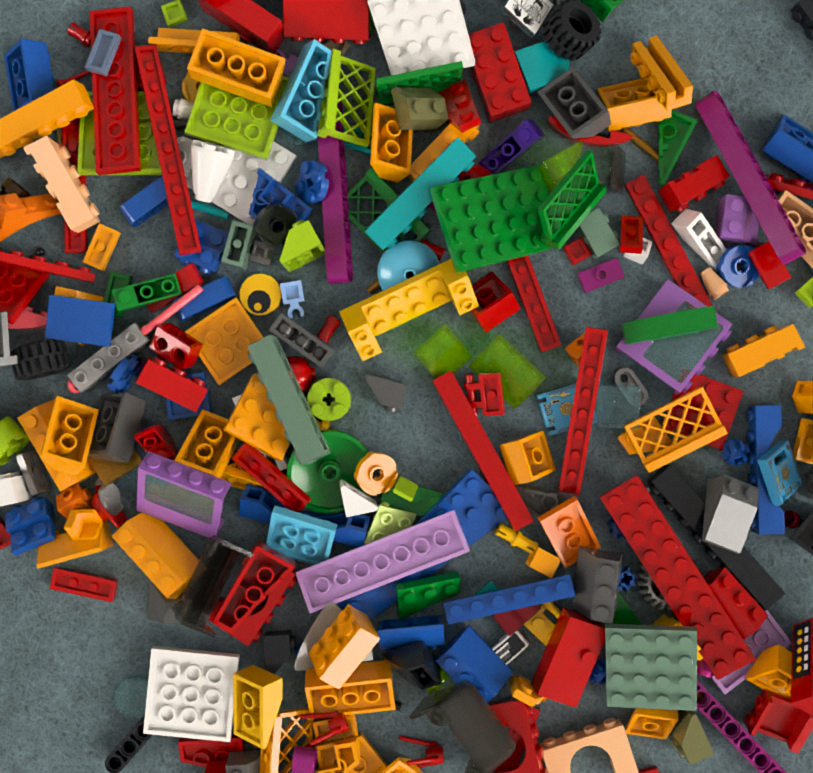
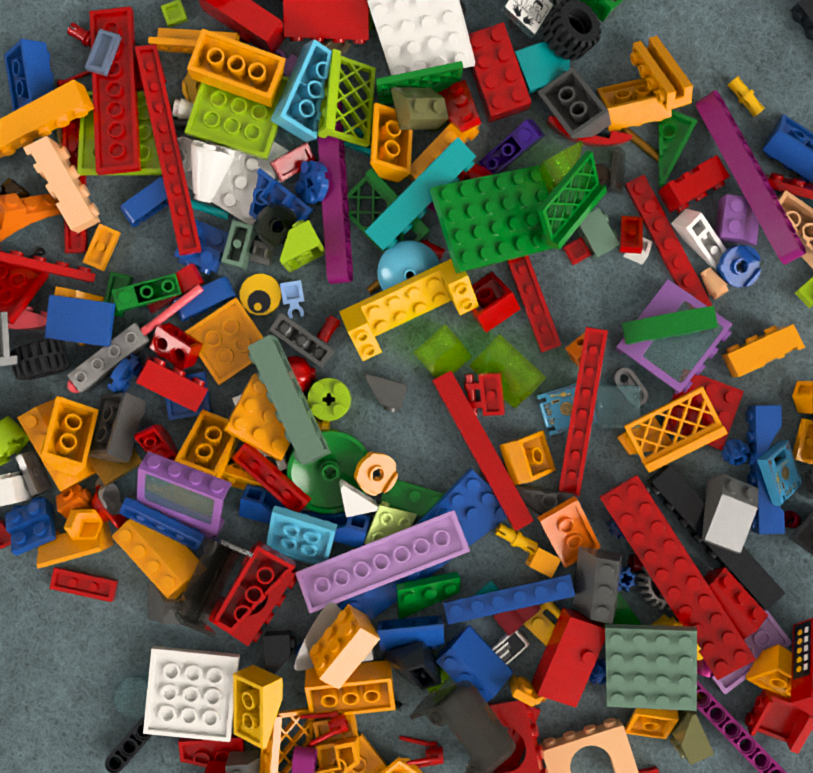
(162, 524): none -> blue plate
(290, 162): none -> tile
(405, 488): lime slope -> none
(600, 275): magenta plate -> none
(603, 173): none -> dark brown plate
(637, 565): none -> dark red hinge
(745, 96): none -> yellow pin
(768, 265): red panel -> none

